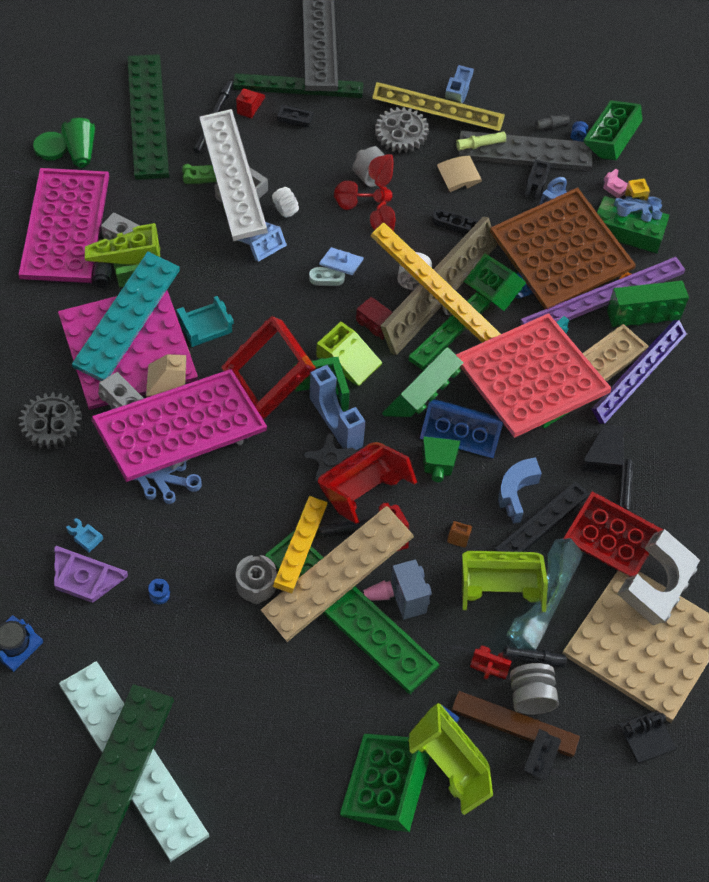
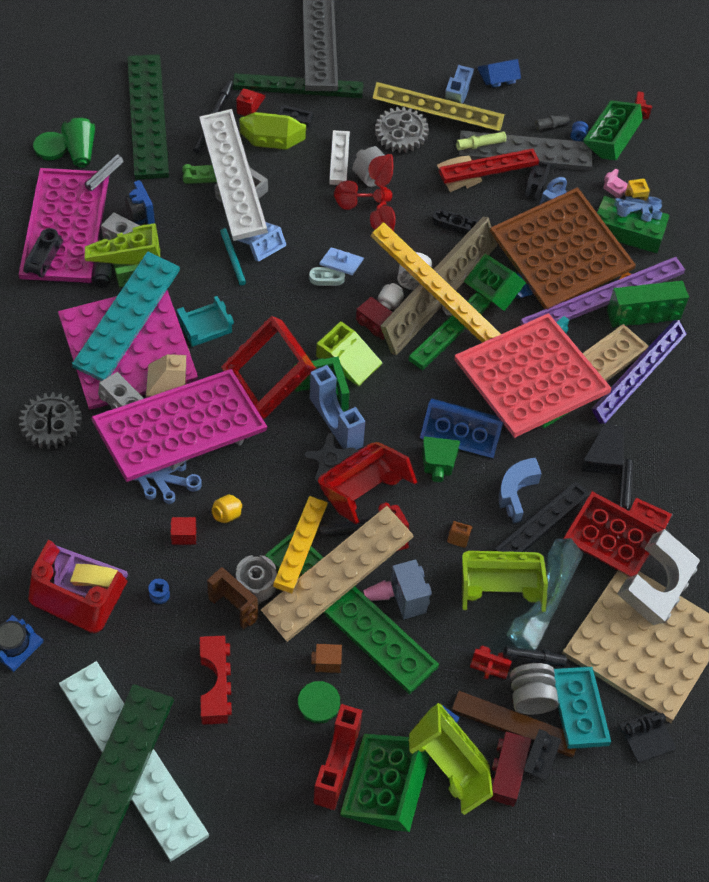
(43, 252): none -> black piece
(85, 536): dark azure plate -> none
(87, 612): none -> red windscreen
(92, 575): none -> light yellow slope
(104, 172): none -> axle
(139, 205): none -> blue piece
(183, 530): none -> red panel
(214, 703): none -> red arch
(225, 585): none -> reddish brown panel
(226, 508): none -> yellow head
(238, 271): none -> teal bar
(272, 130): none -> lime wedge
(285, 202): white gear -> none
(319, 702): none -> green tile
(327, 658): none -> dark orange brick
(333, 773): none -> red arch
(339, 157): none -> white plate
(391, 296): none -> white head
(425, 386): slope -> none
(488, 166): none -> red plate
(500, 72): none -> blue slope
(509, 768): none -> dark red brick
(581, 708): none -> teal plate
(646, 109): none -> red bracket
(651, 513): none -> red plate

